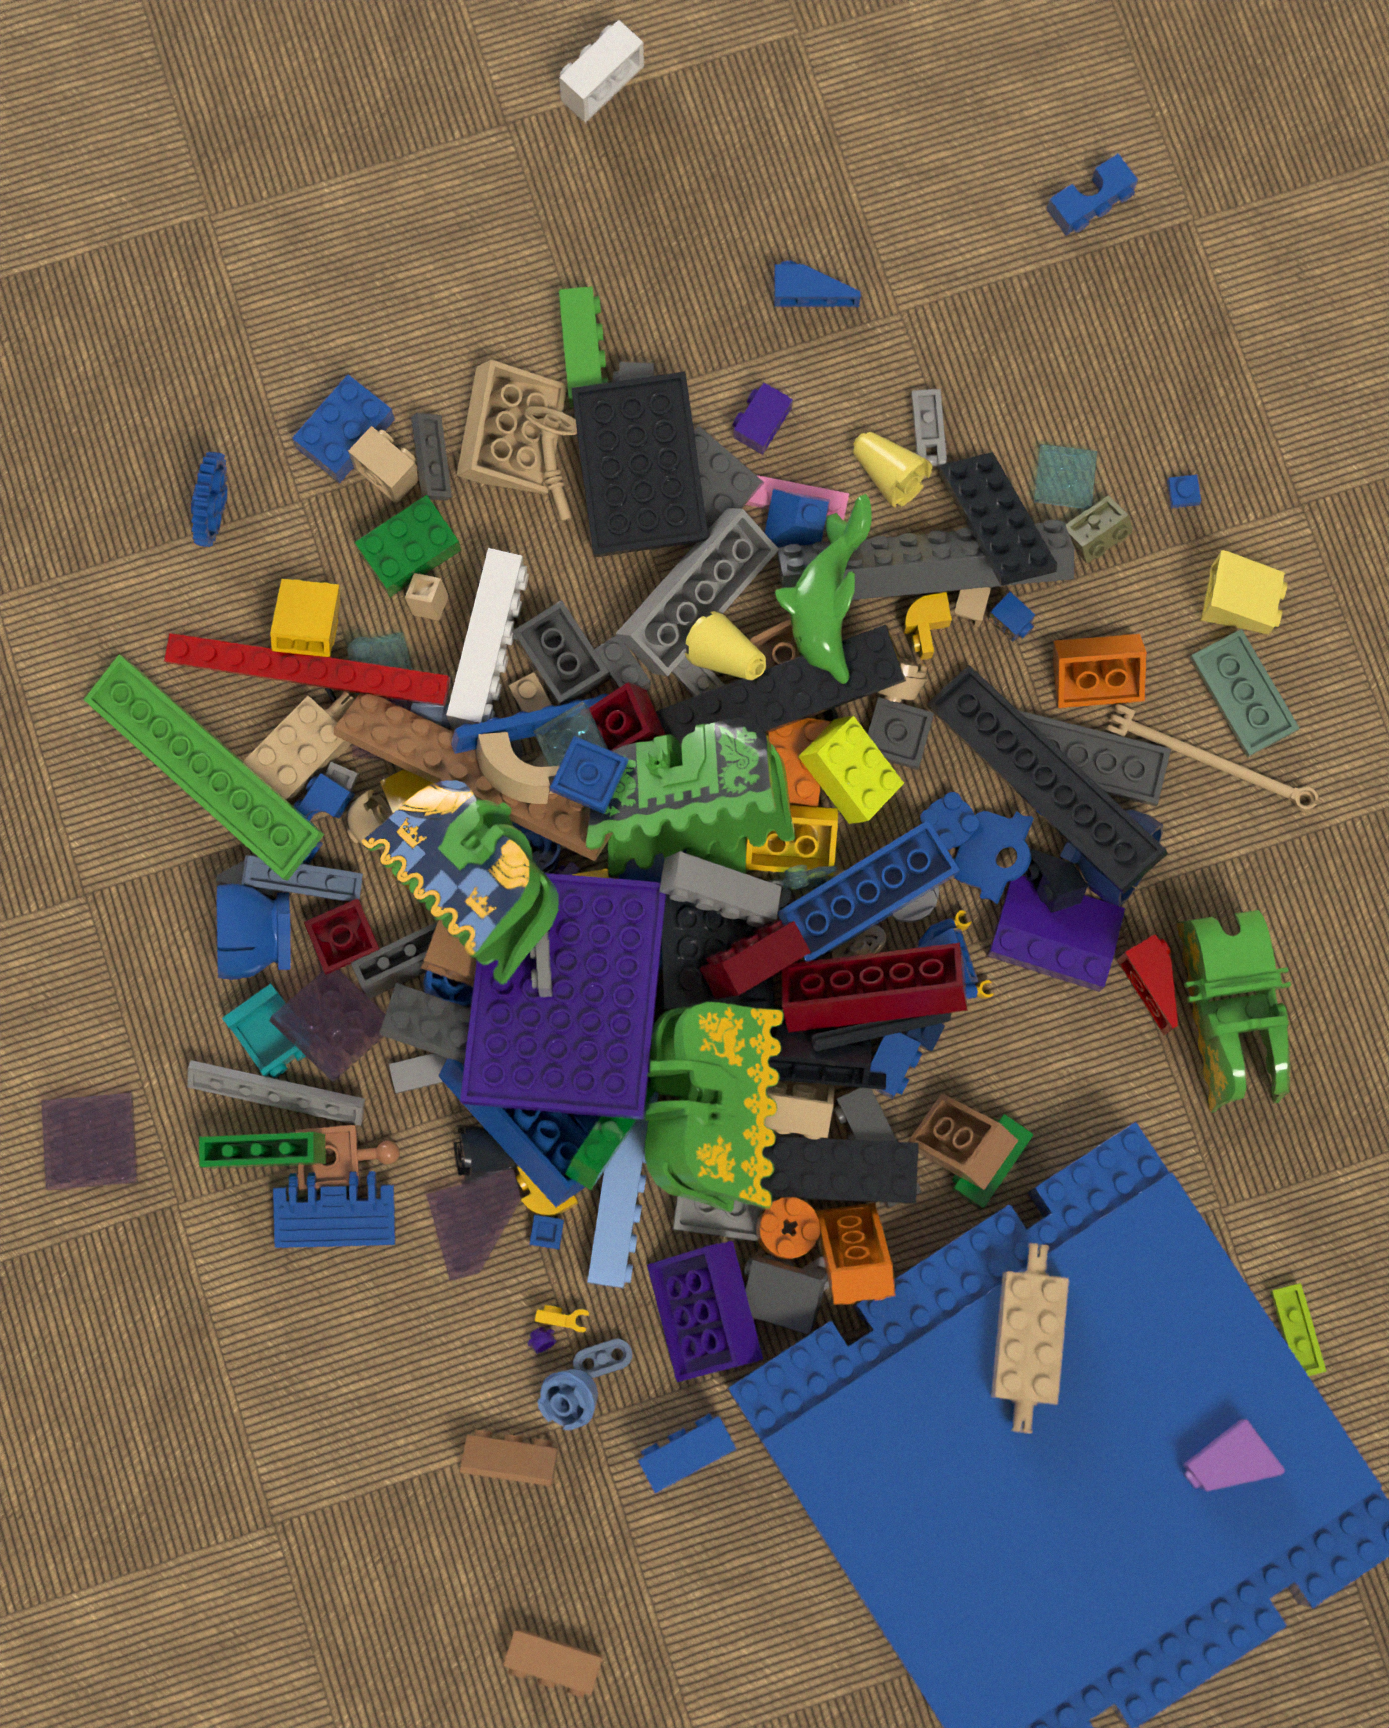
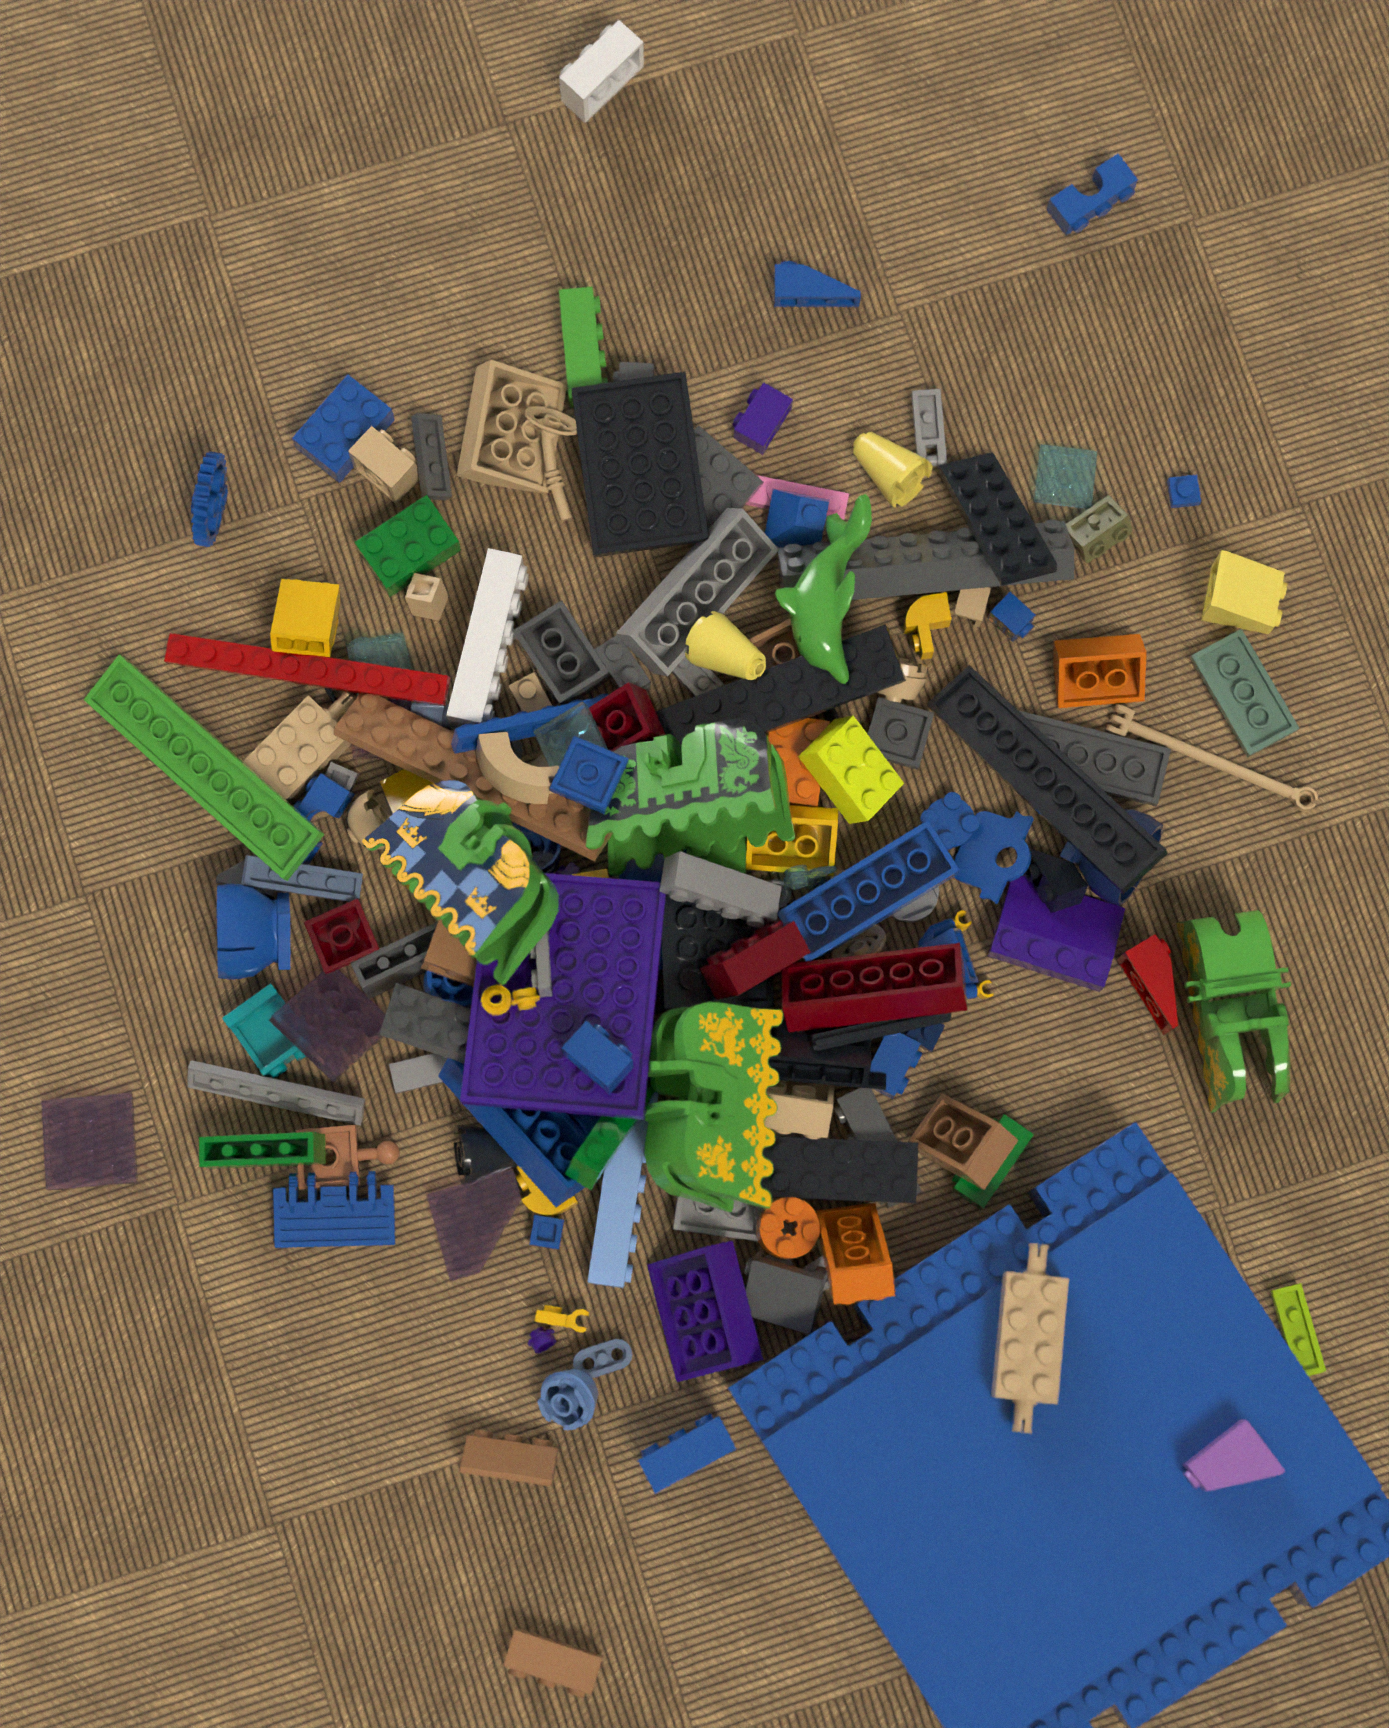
(499, 1008): none -> yellow plate
(525, 998): none -> yellow plate
(598, 1056): none -> blue brick

